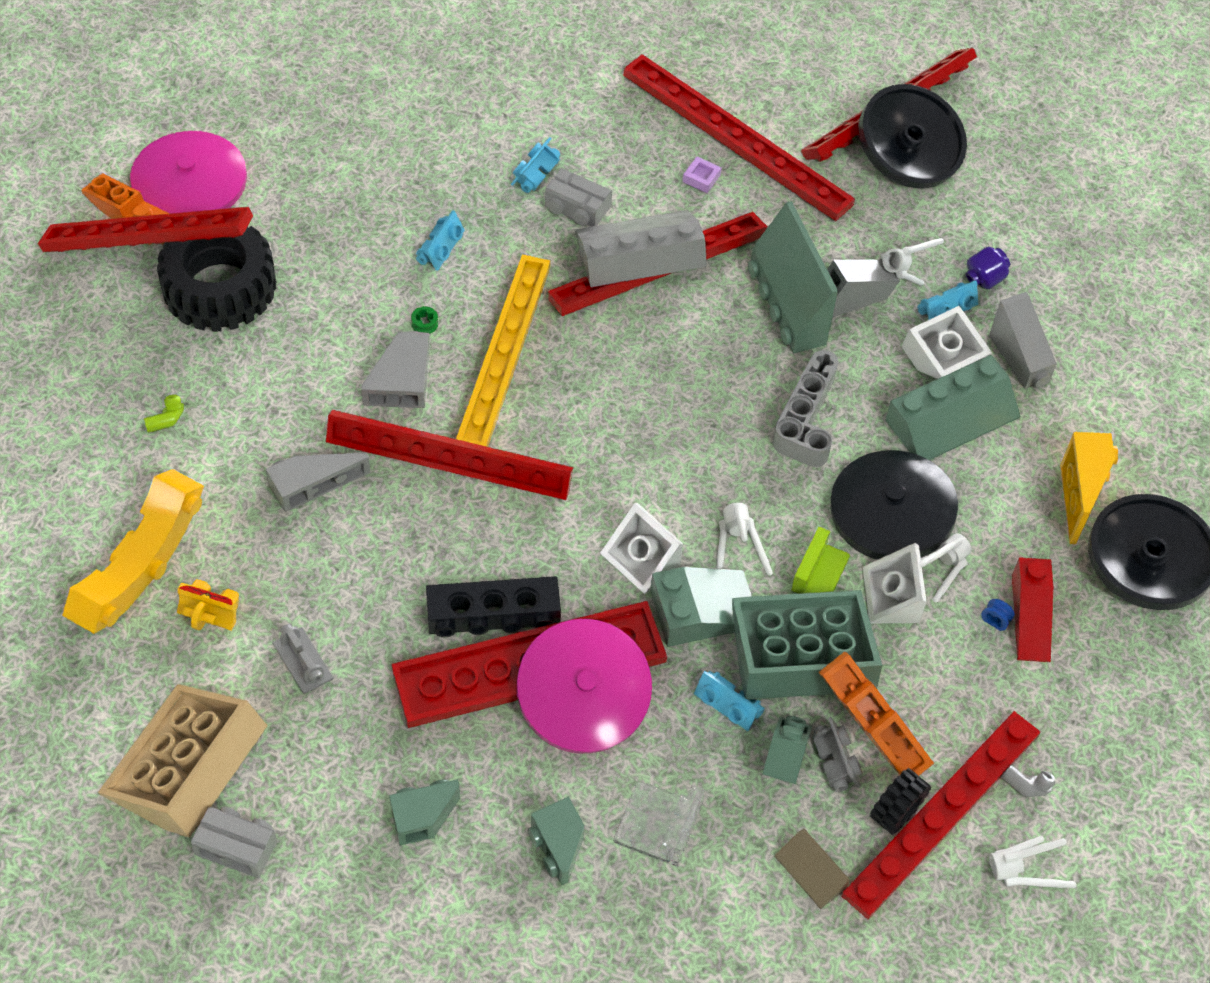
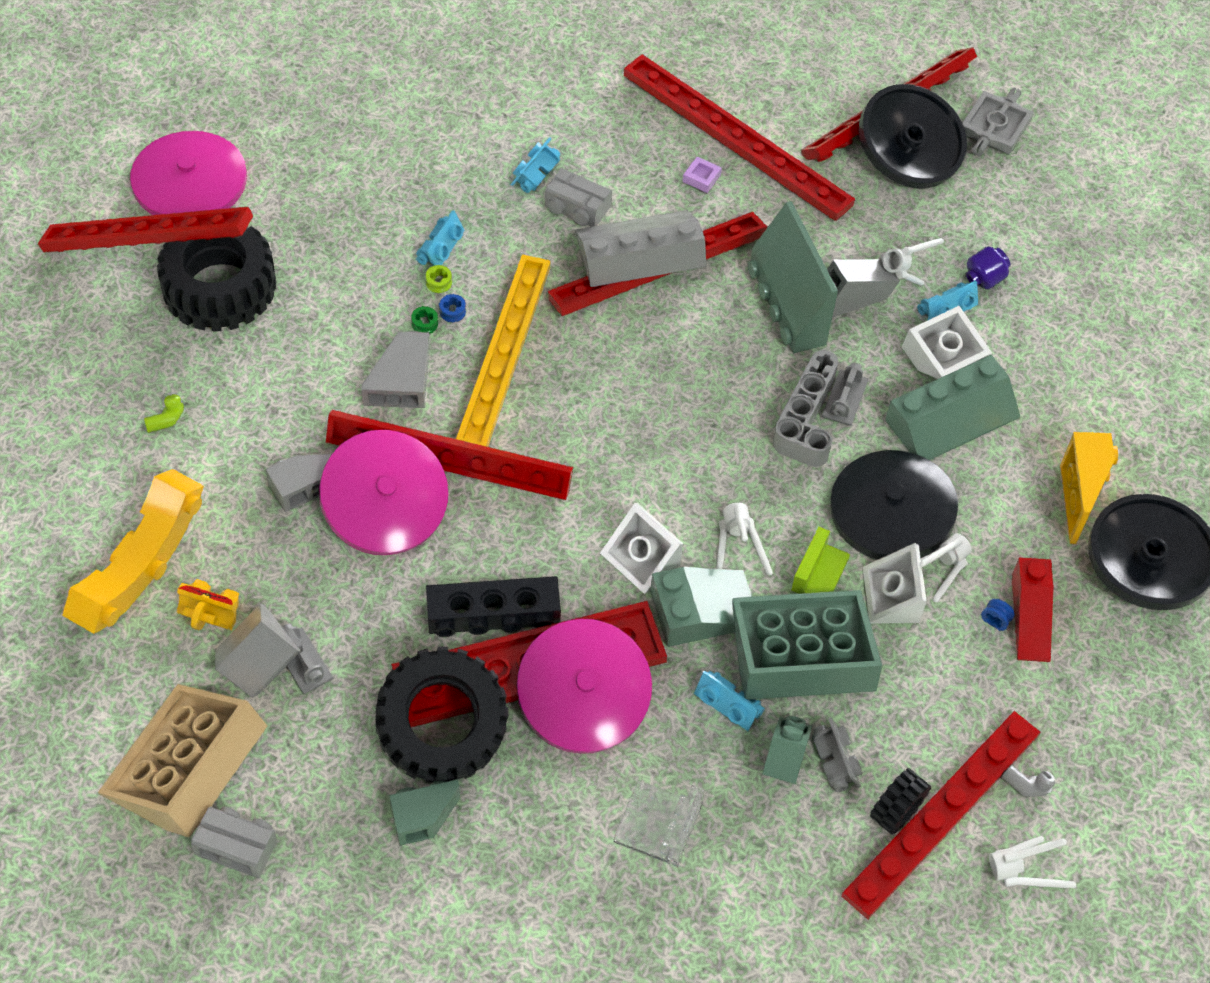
(118, 199): orange slope -> none
(255, 652): none -> light grey slope
(383, 492): none -> dark pink dish
(446, 281): none -> lime bush
(448, 669): none -> black tyre
(460, 311): none -> blue bush
(560, 835): sand green slope -> none
(812, 868): dark tan slope -> none
(846, 395): none -> light grey hinge
(875, 715): orange slope -> none
(997, 122): none -> light grey plate
(1022, 341): light grey slope -> none

